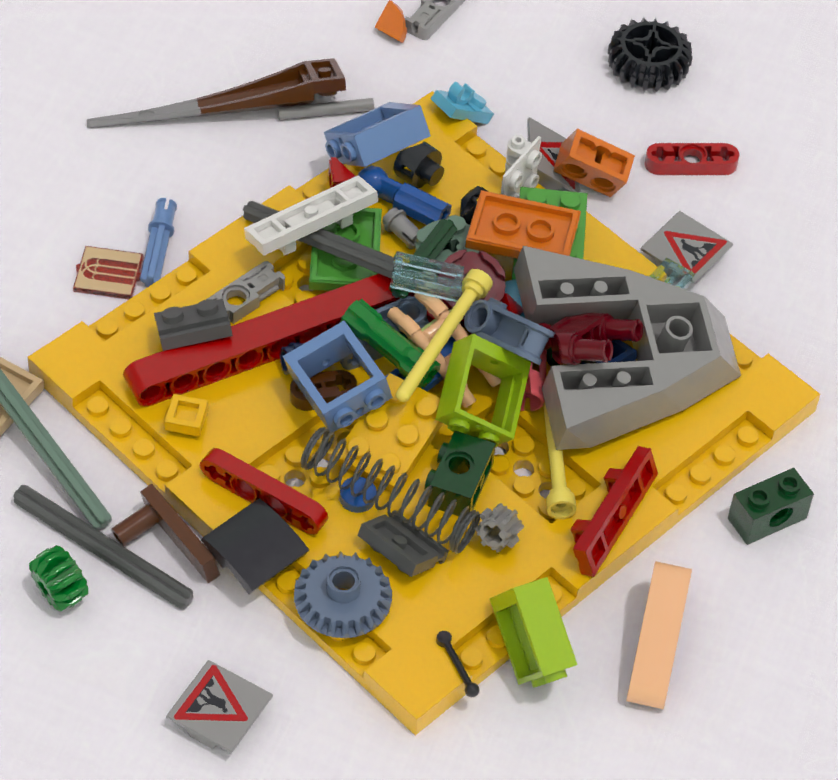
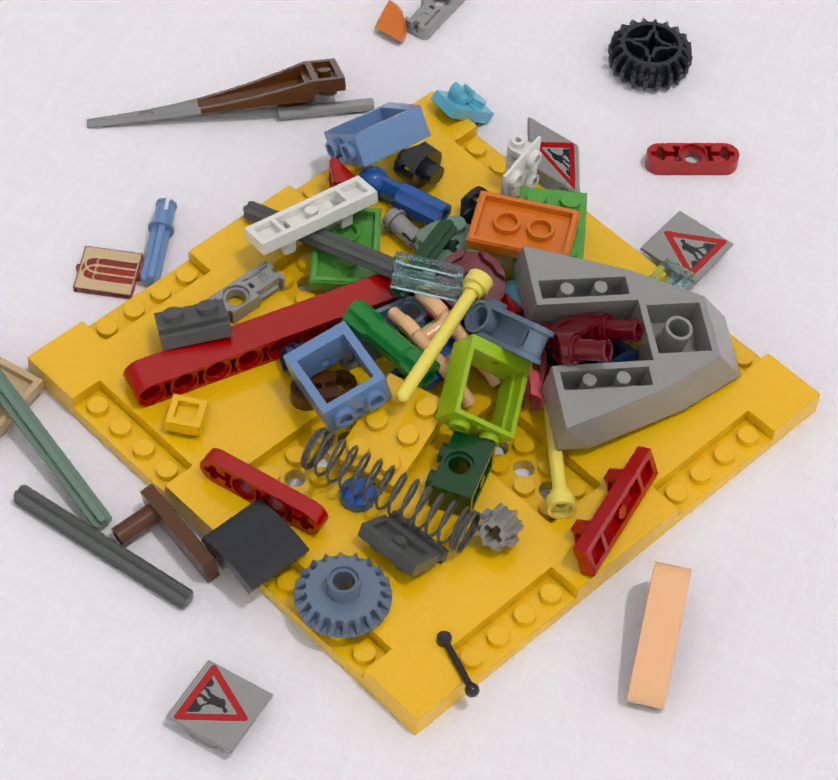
(58, 578): green gear -> none
(534, 633): lime window -> none
(594, 163): orange brick -> none
(770, 506): dark green brick -> none

